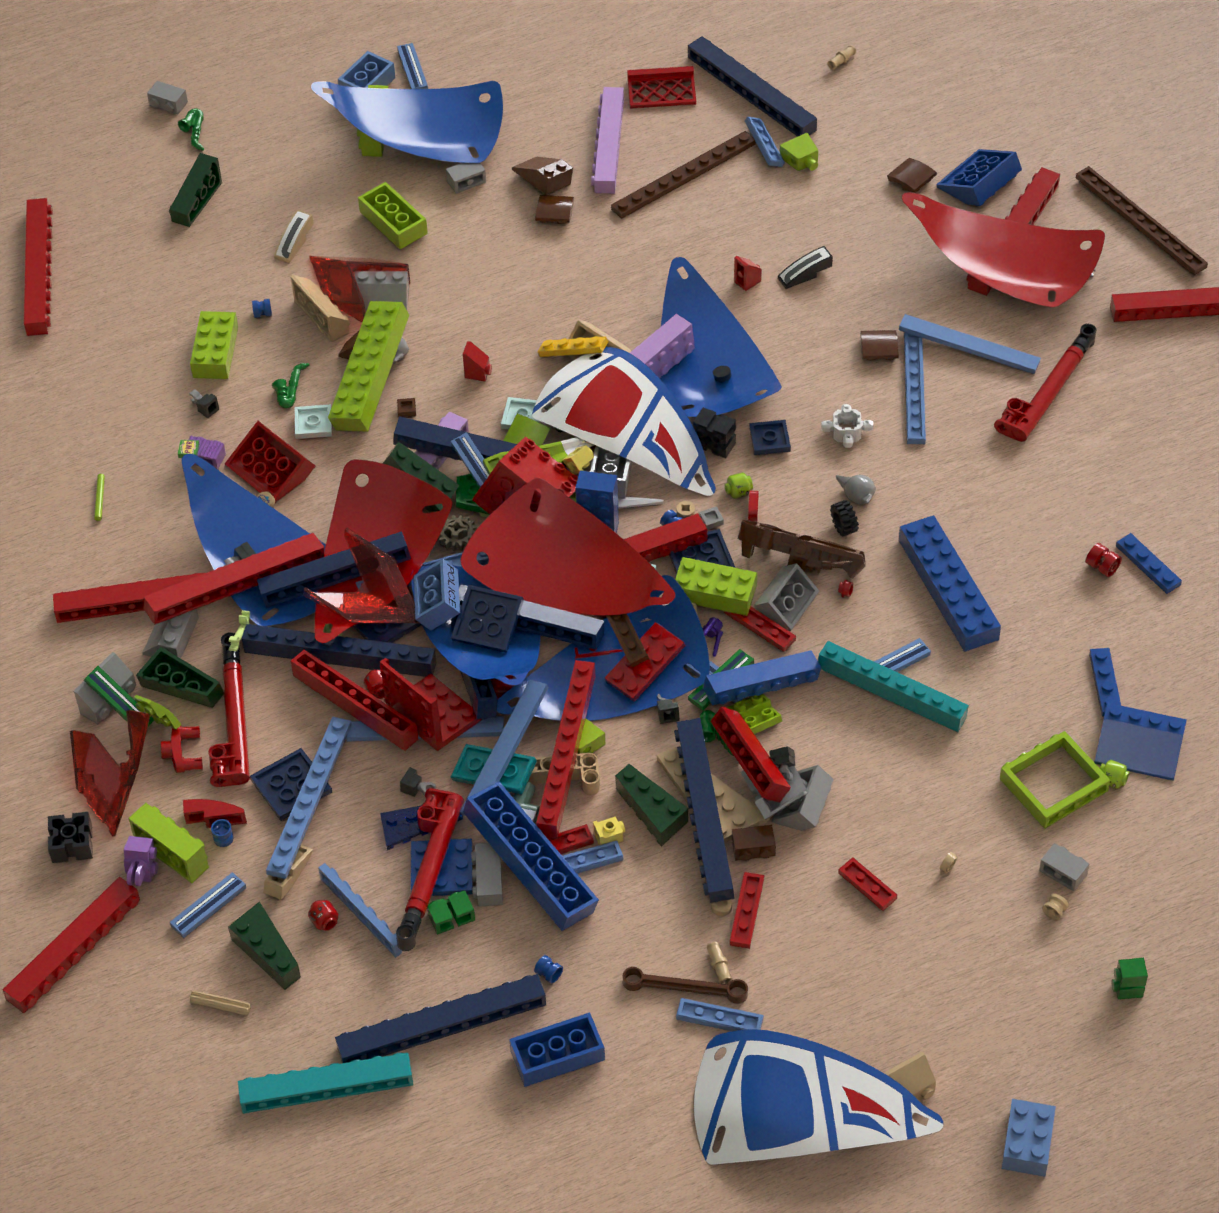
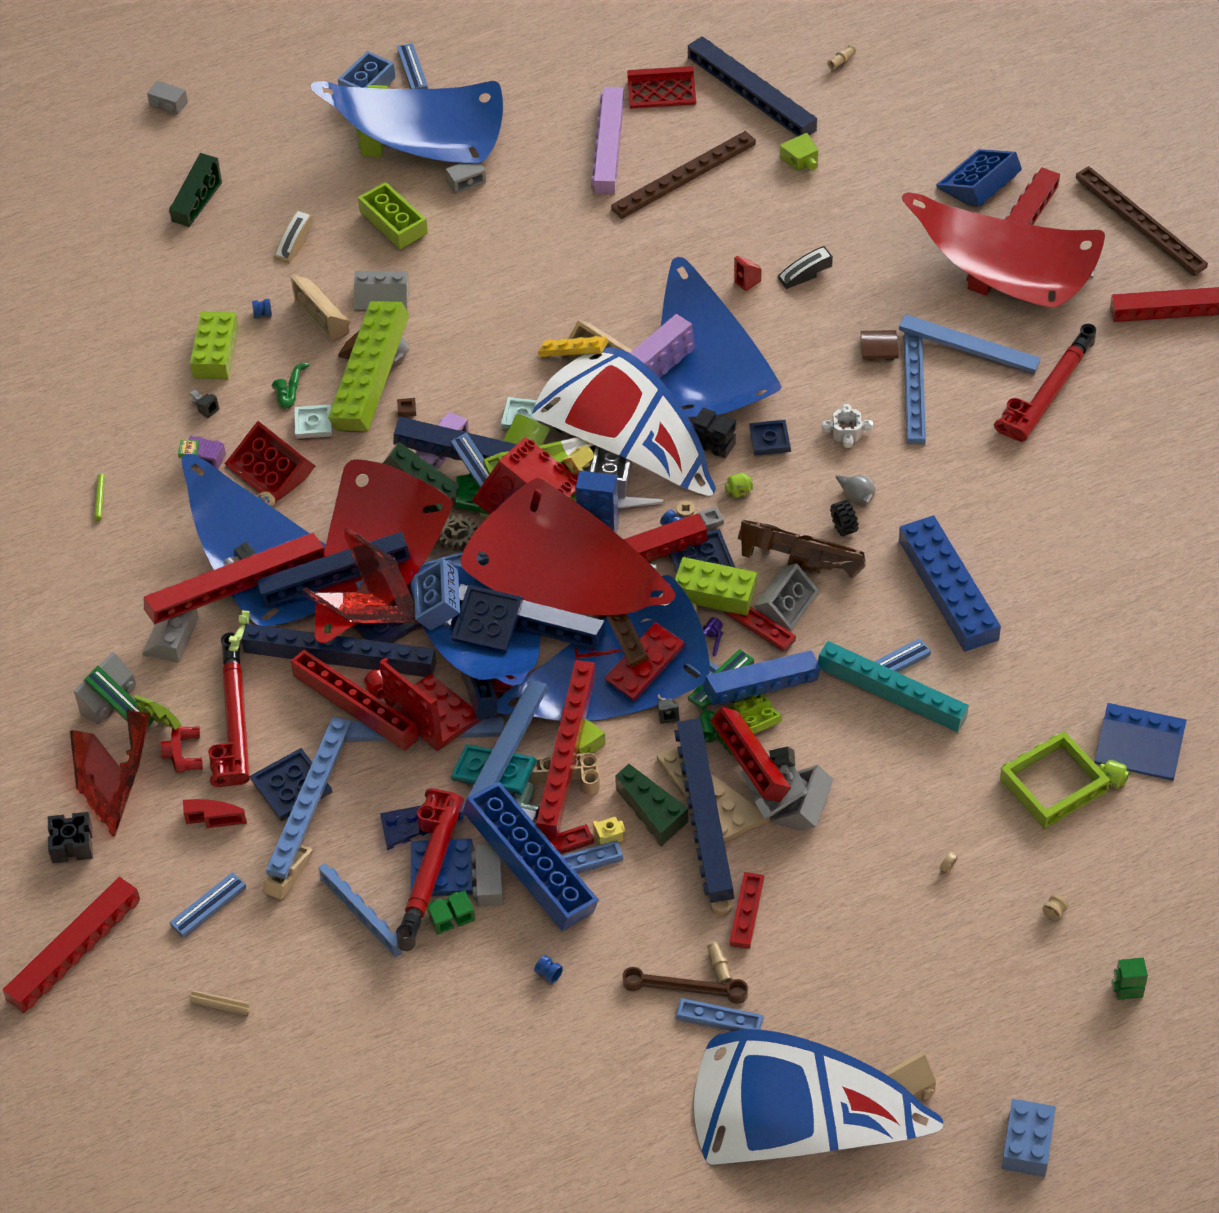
(37, 267): red brick -> none
(109, 599): red brick -> none
(140, 860): medium lavender brick -> none
(173, 843): lime brick -> none
(177, 678): dark green wedge -> none
(193, 119): green piece -> none
(222, 833): blue wheel -> none
(264, 945): dark green wedge -> none
(323, 915): red head -> none
(325, 1082): teal brick -> none
(339, 284): clear red windscreen -> none
(412, 783): pearl dark grey piece -> none
(442, 1020): dark blue brick -> none
(475, 363): red slope -> none
(545, 173): reddish brown slope -> none
(554, 209): reddish brown slope -> none
(557, 1049): blue brick -> none
(722, 373): black tile -> none
(753, 506): red beam -> none
(753, 842): reddish brown brick -> none
(764, 142): medium blue tile -> none
(845, 588): red plate -> none
(867, 884): red plate -> none
(912, 175): reddish brown slope -> none
(1064, 867): light grey brick -> none
(1104, 678): blue plate -> none
(1105, 561): red wheel -> none
(1148, 563): blue plate -> none

